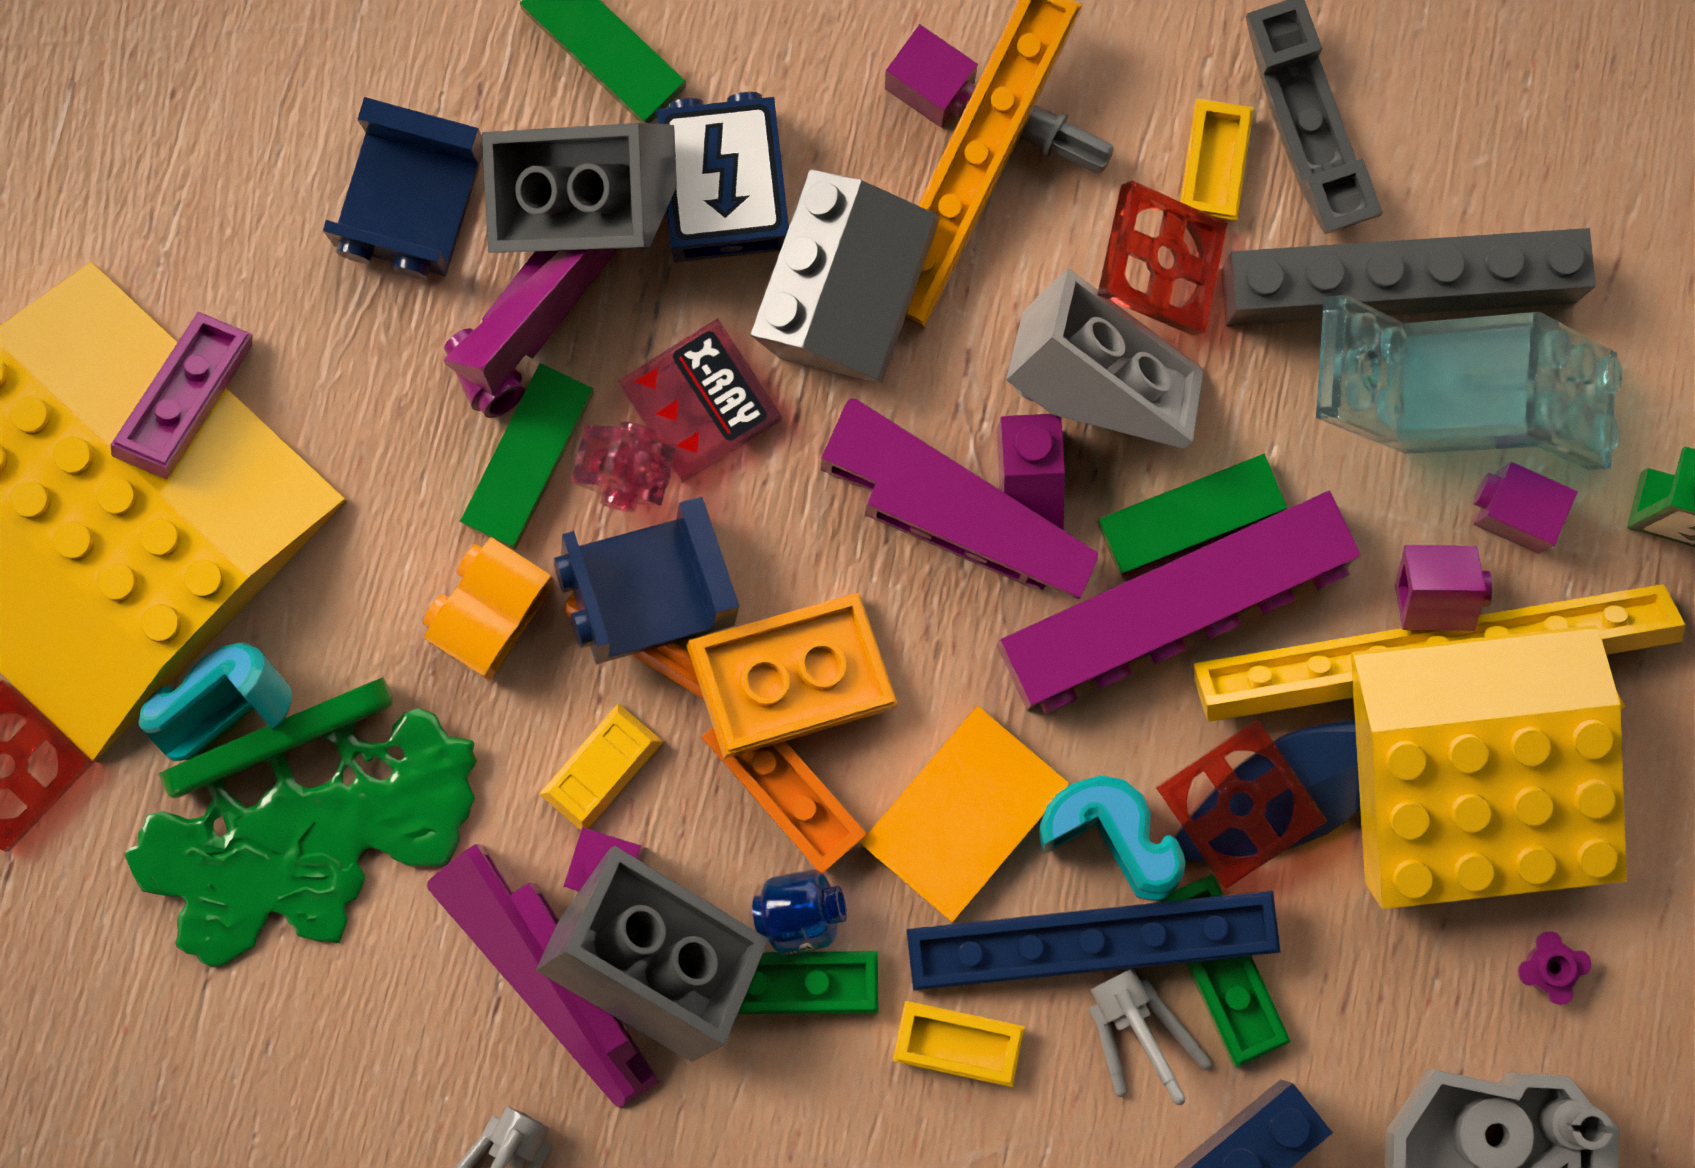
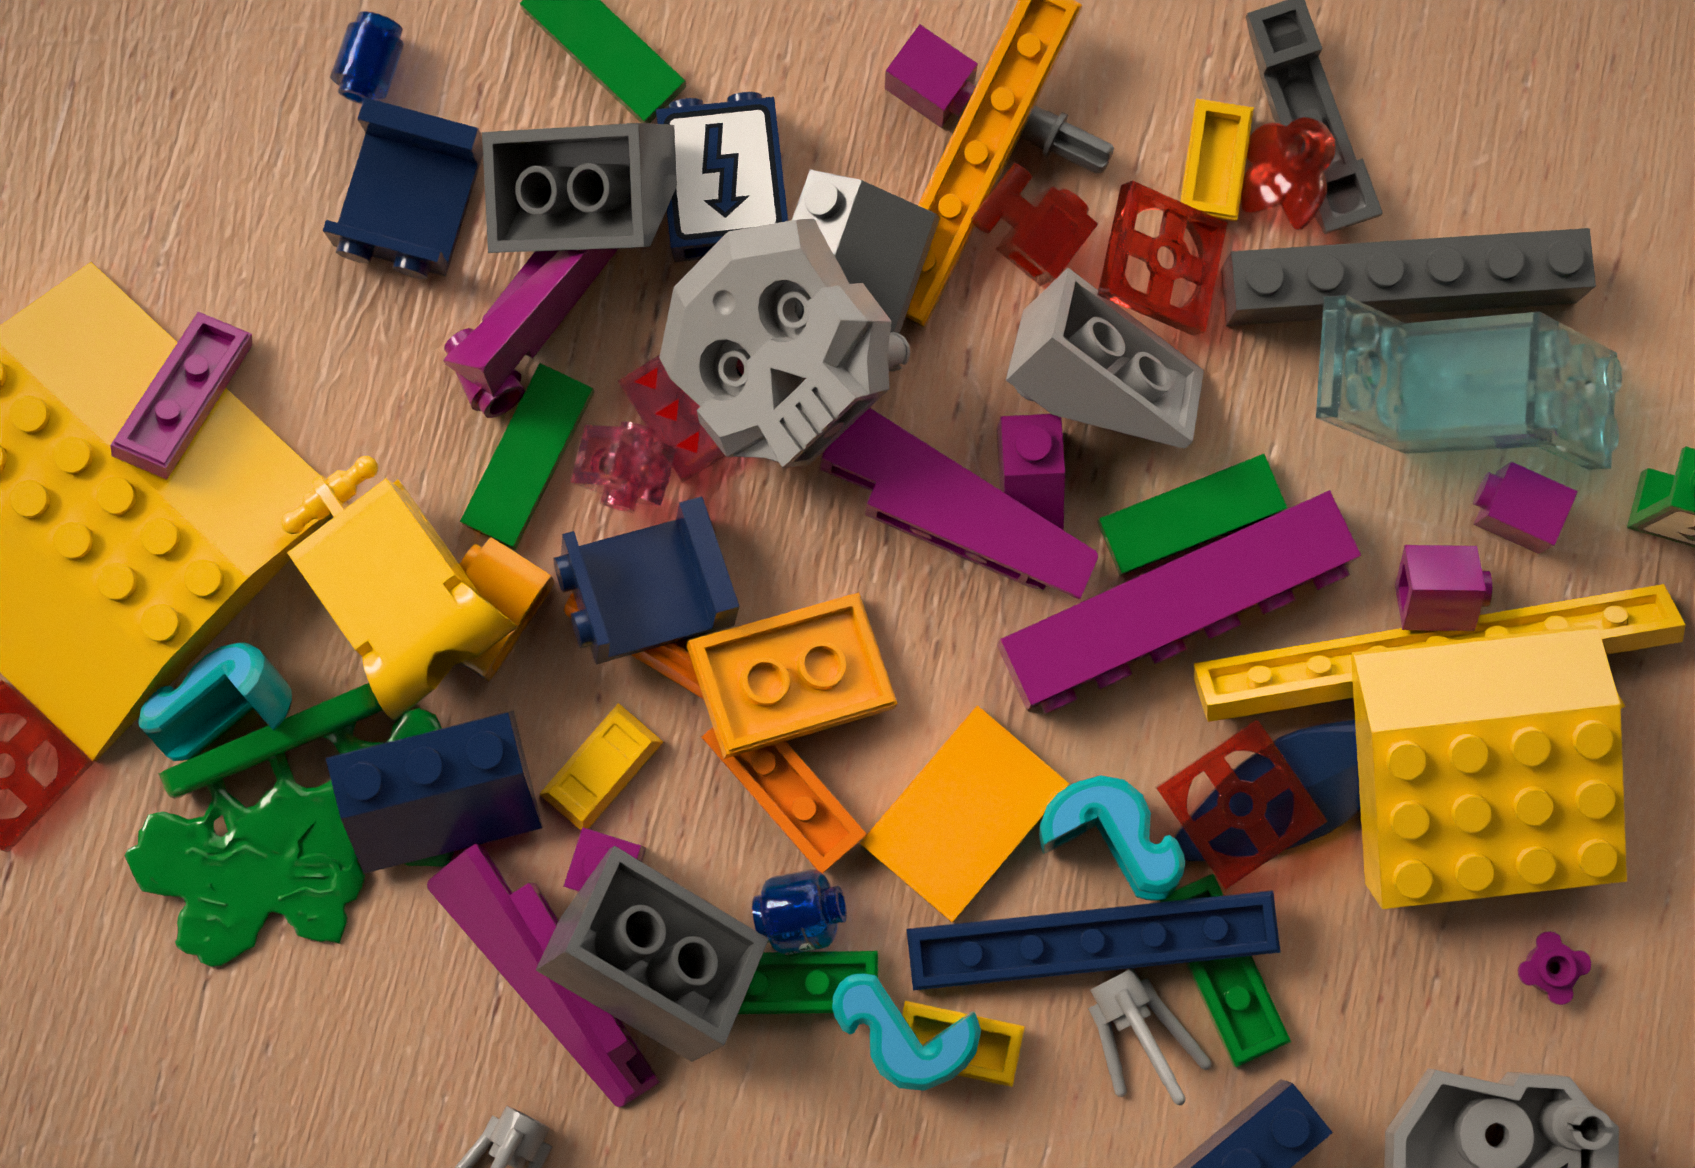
(368, 57): none -> clear blue brick
(391, 585): none -> yellow piece
(435, 792): none -> dark blue slope
(743, 308): none -> light grey brick
(893, 1043): none -> animal
(1042, 232): none -> clear red brick
(1286, 175): none -> clear red plate

